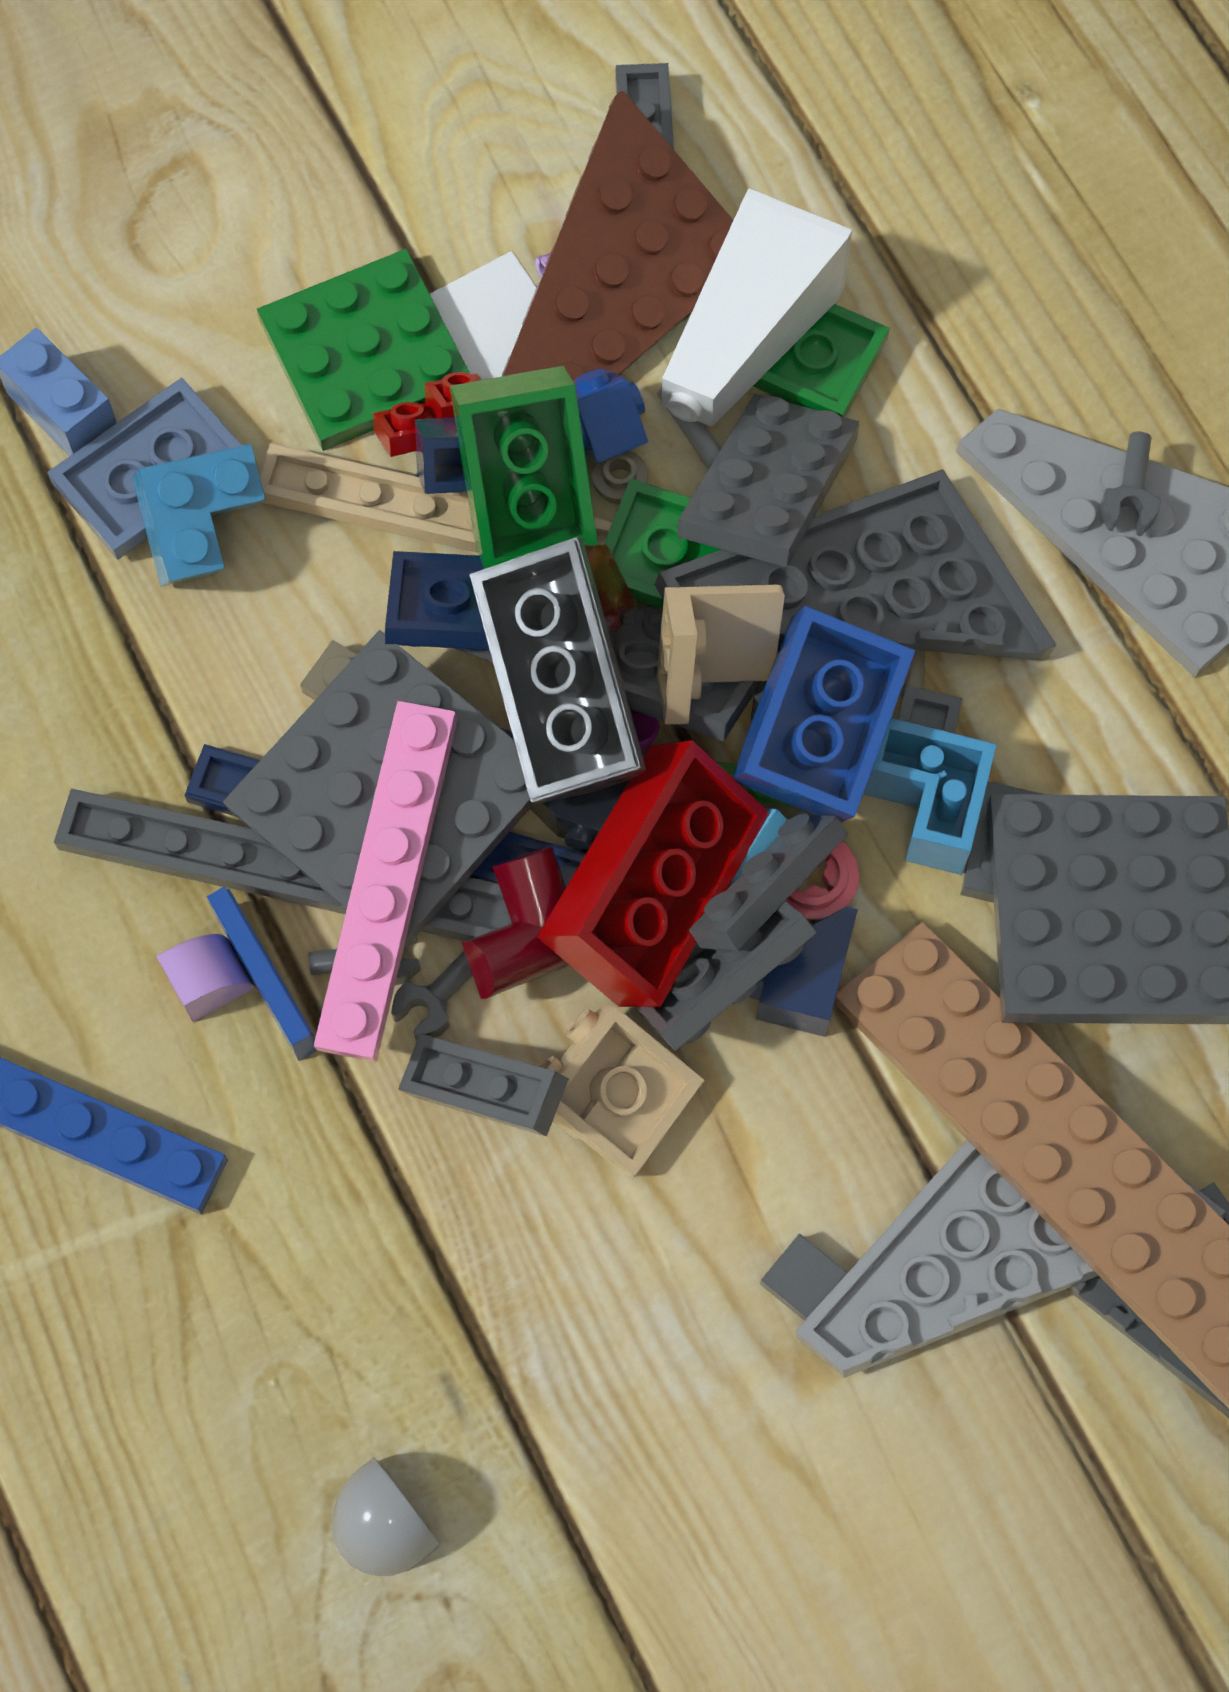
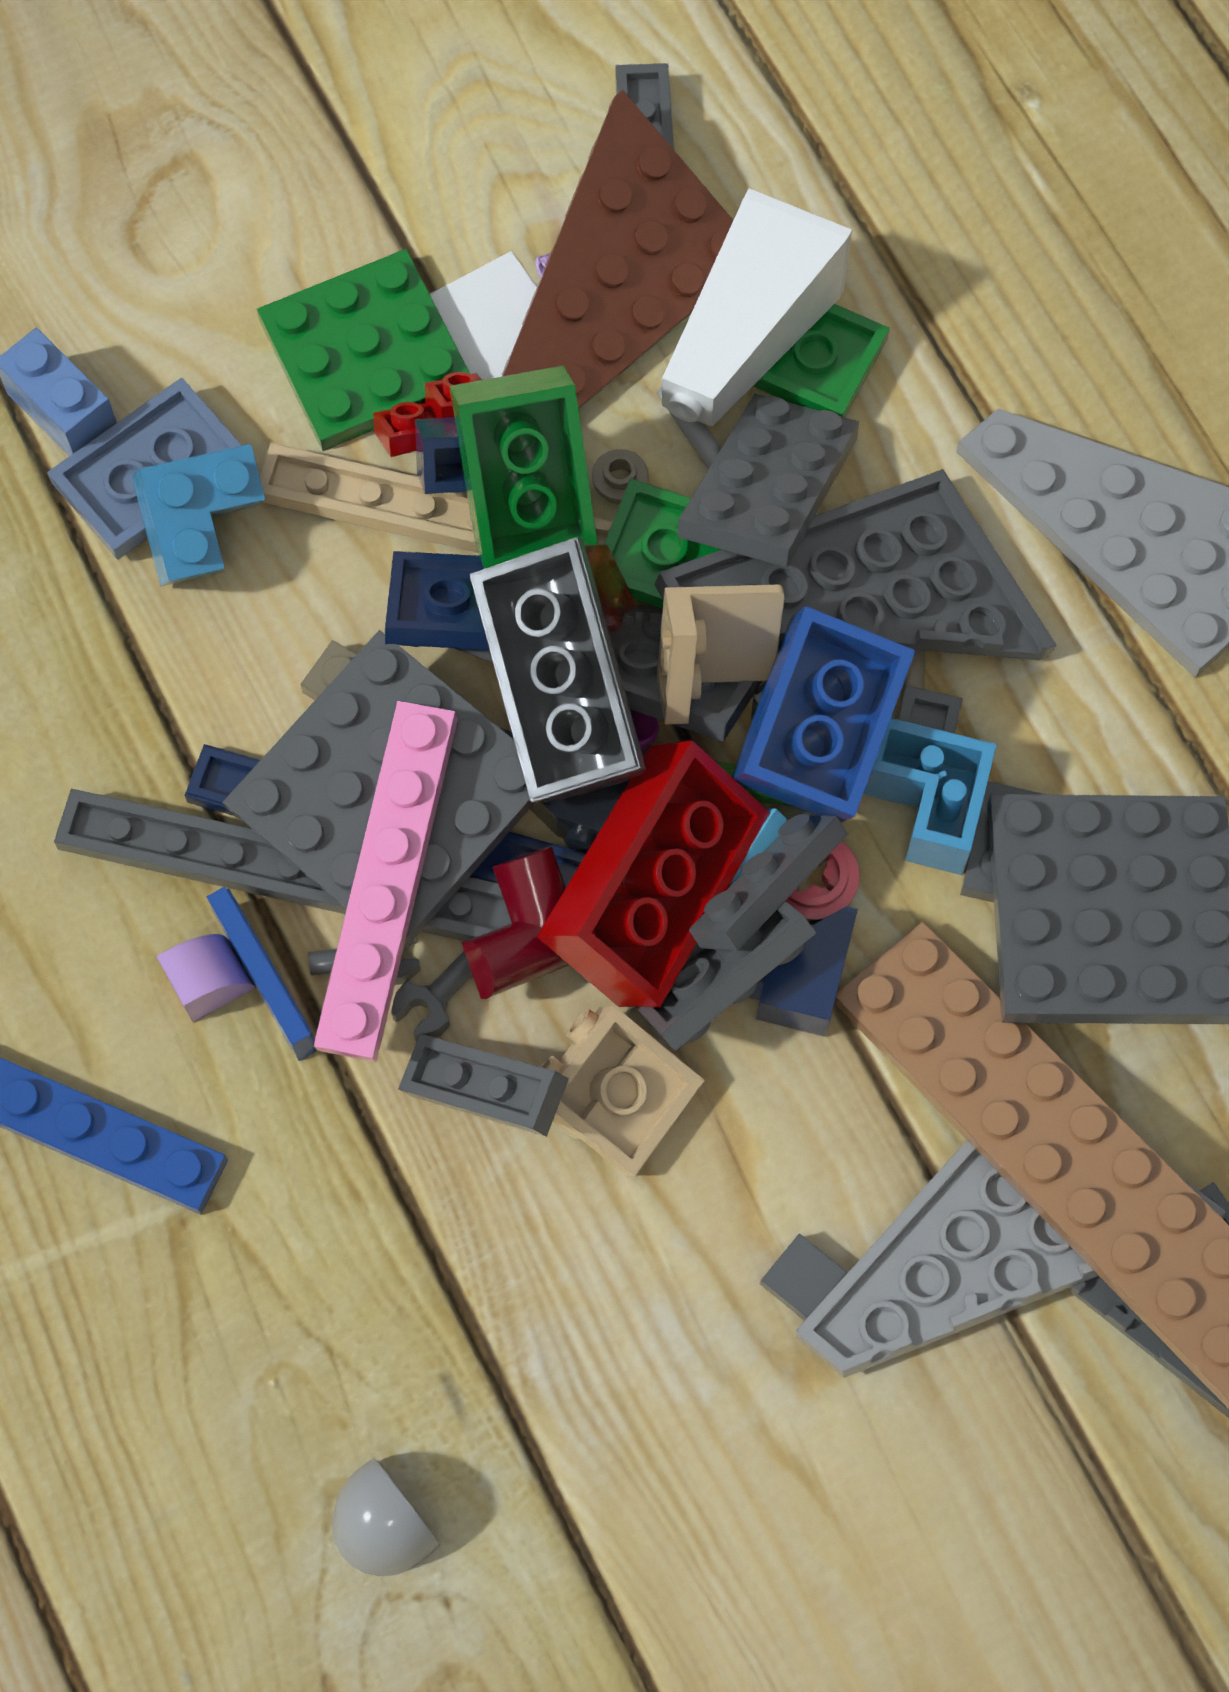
(609, 414): blue brick -> none
(1132, 490): dark grey bar -> none

